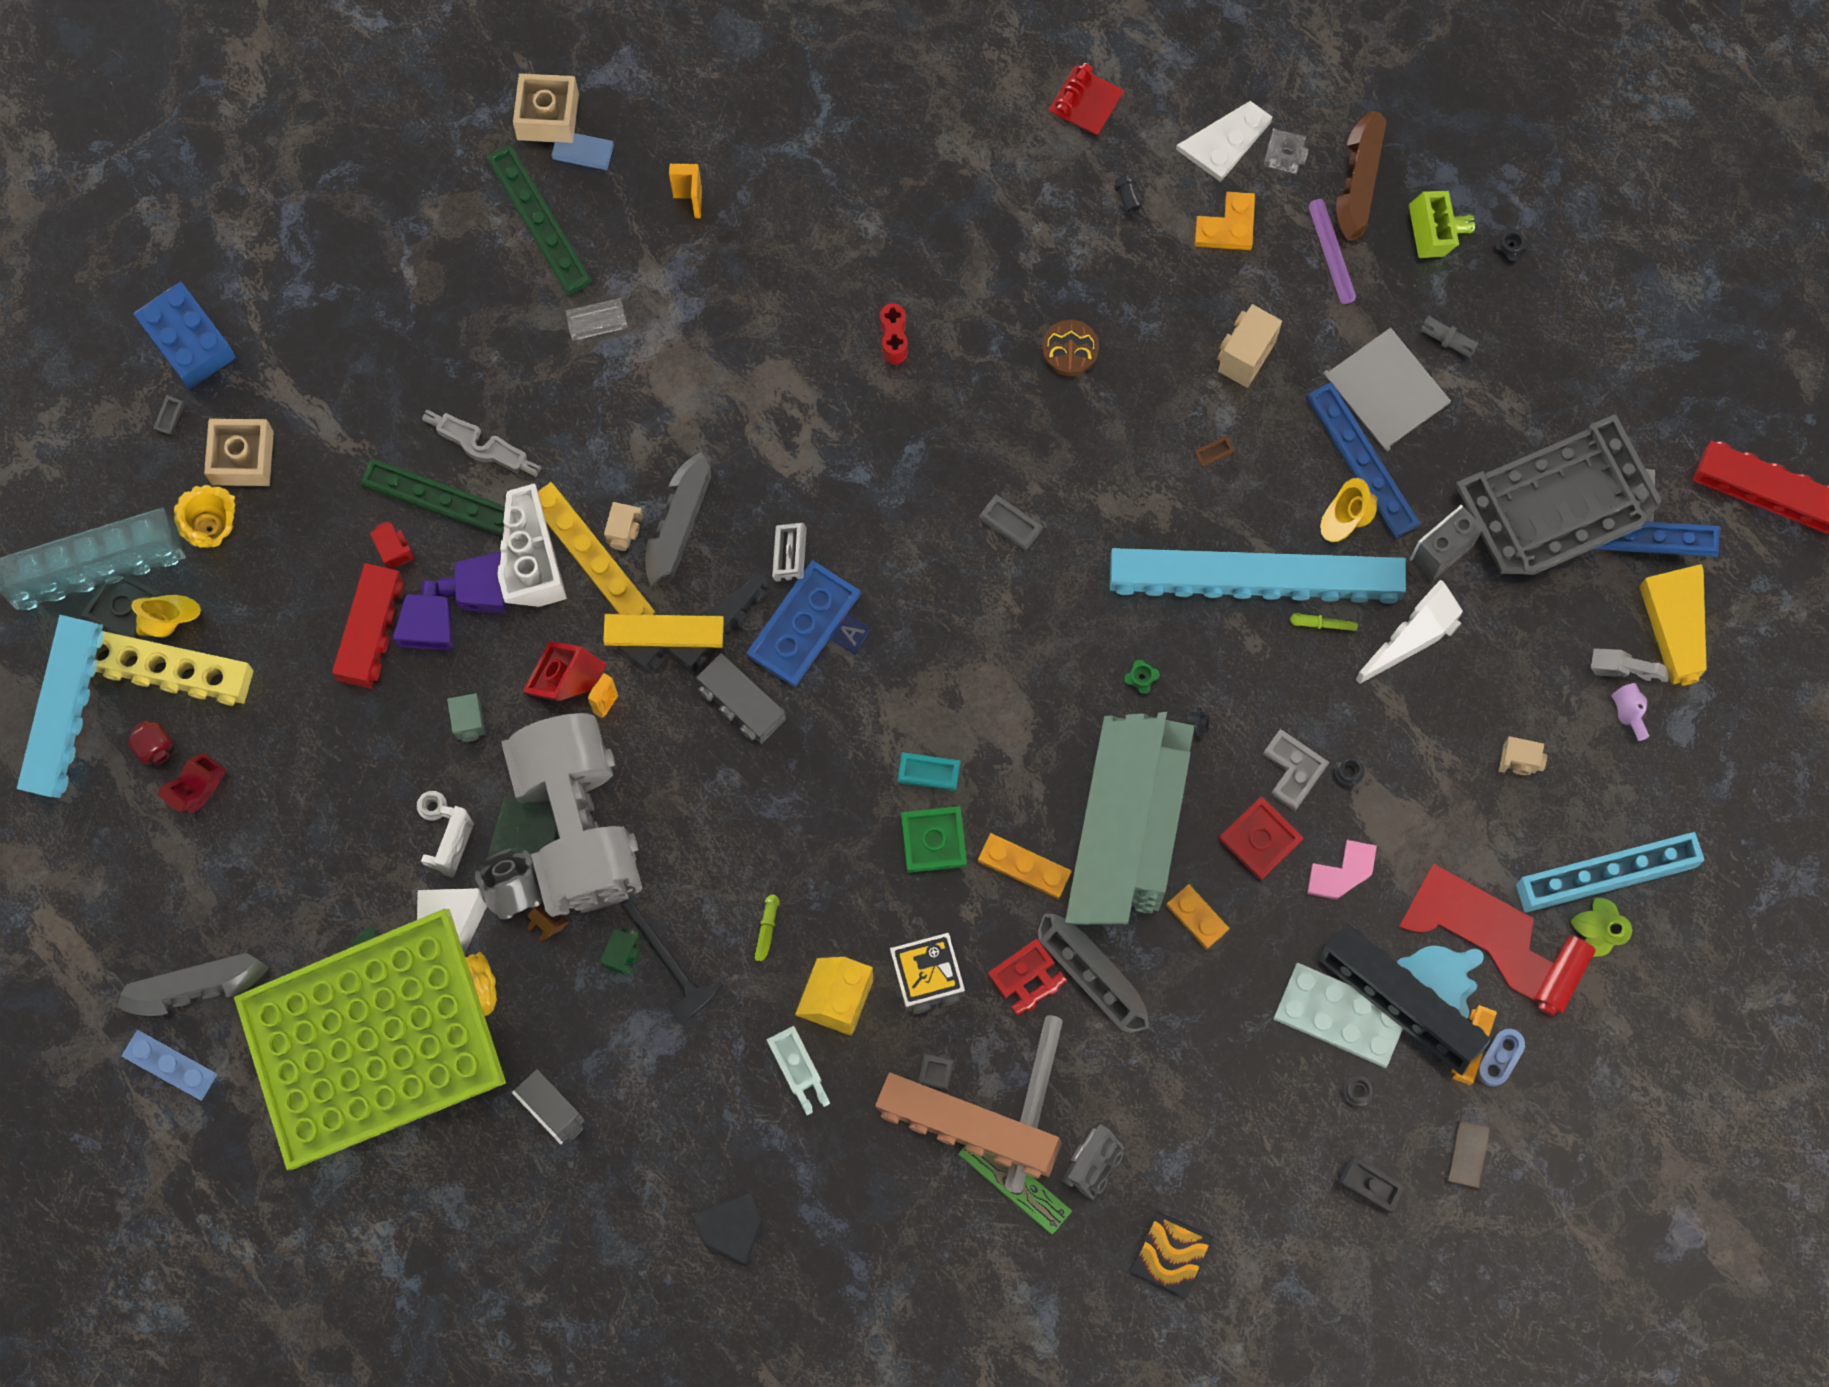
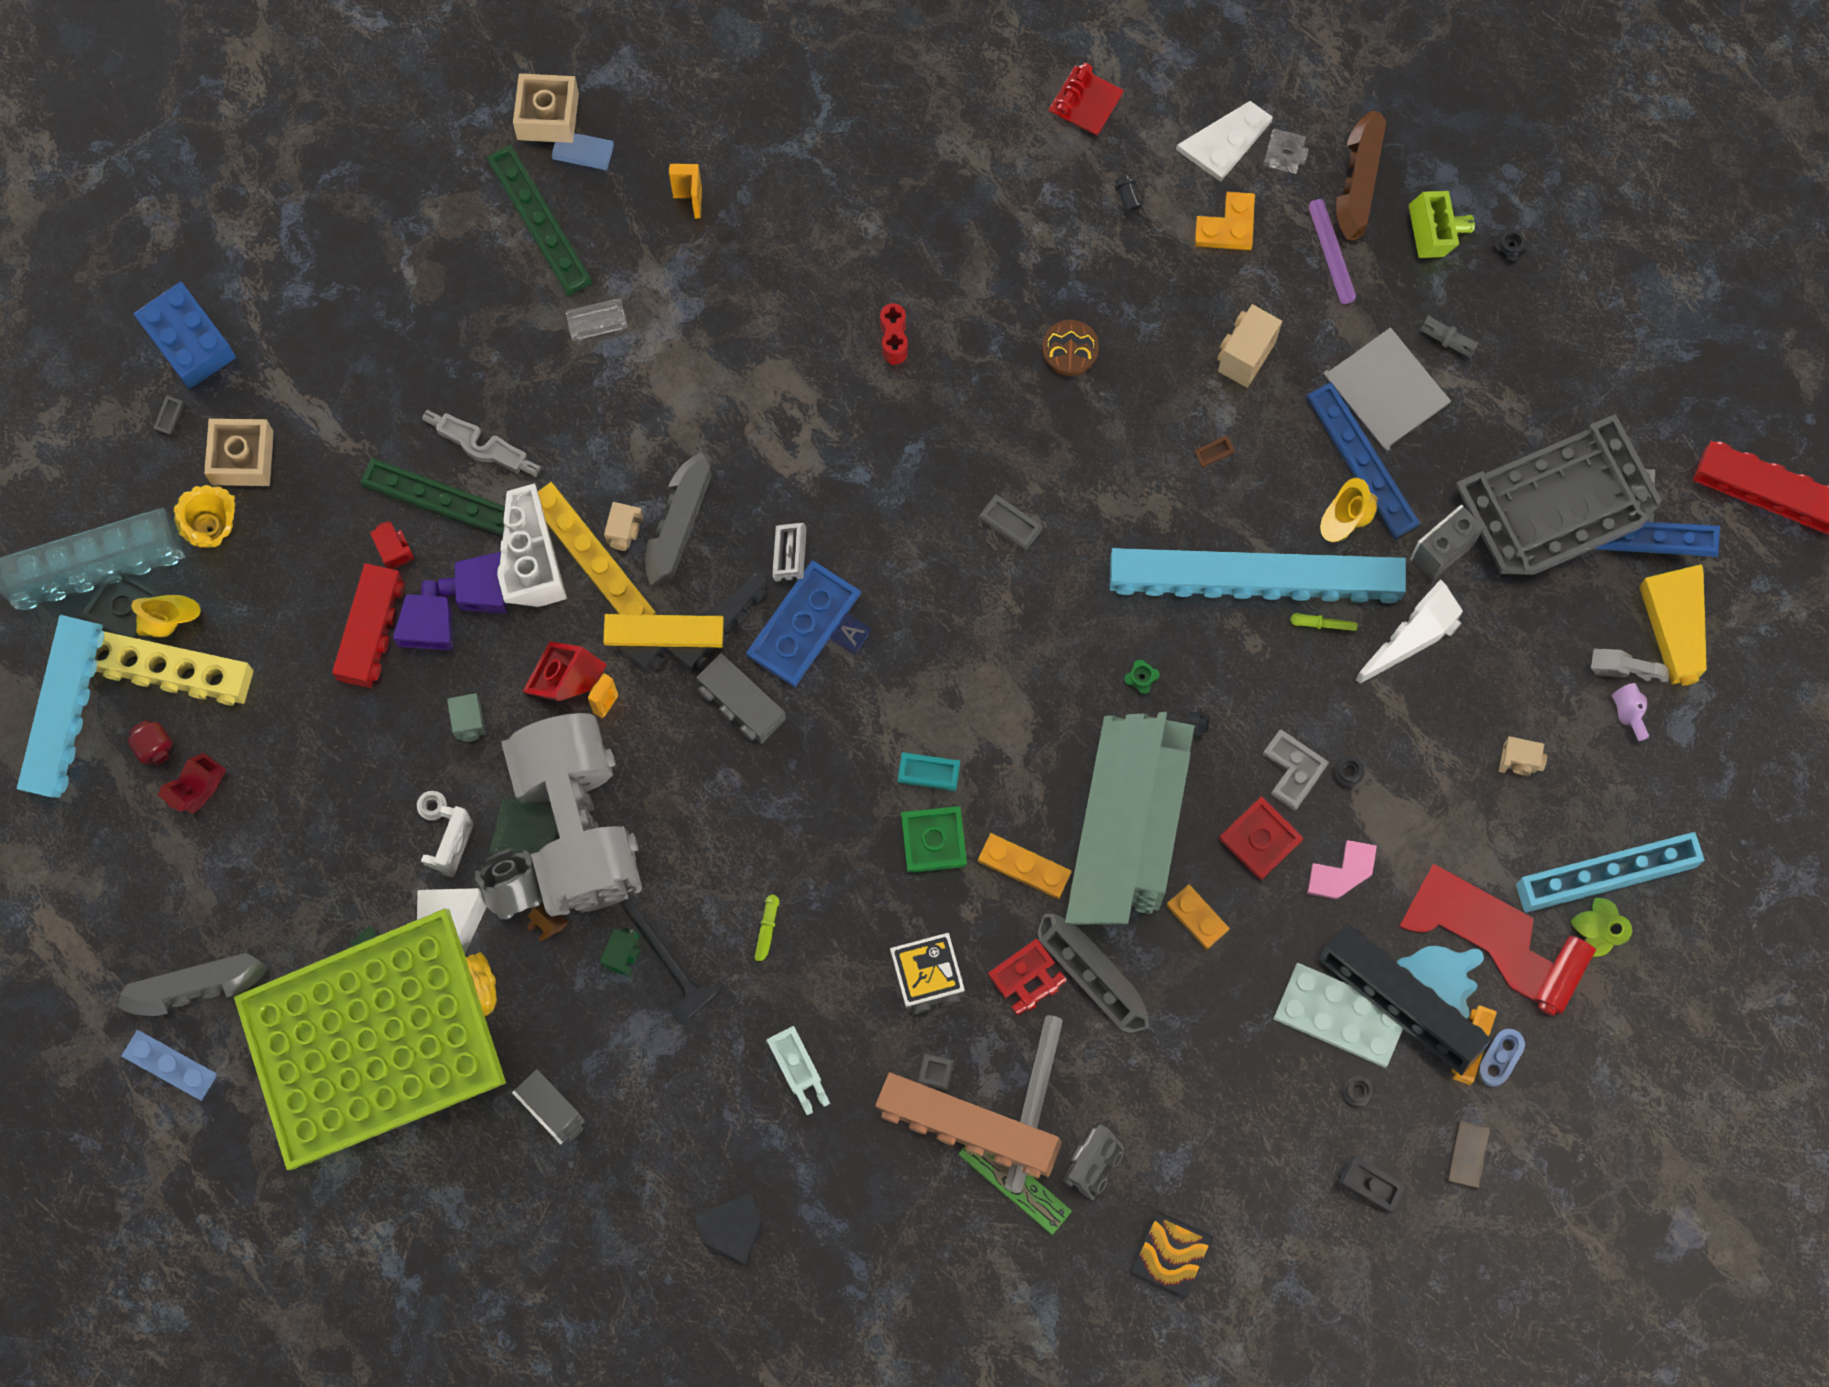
(836, 993): yellow slope -> none

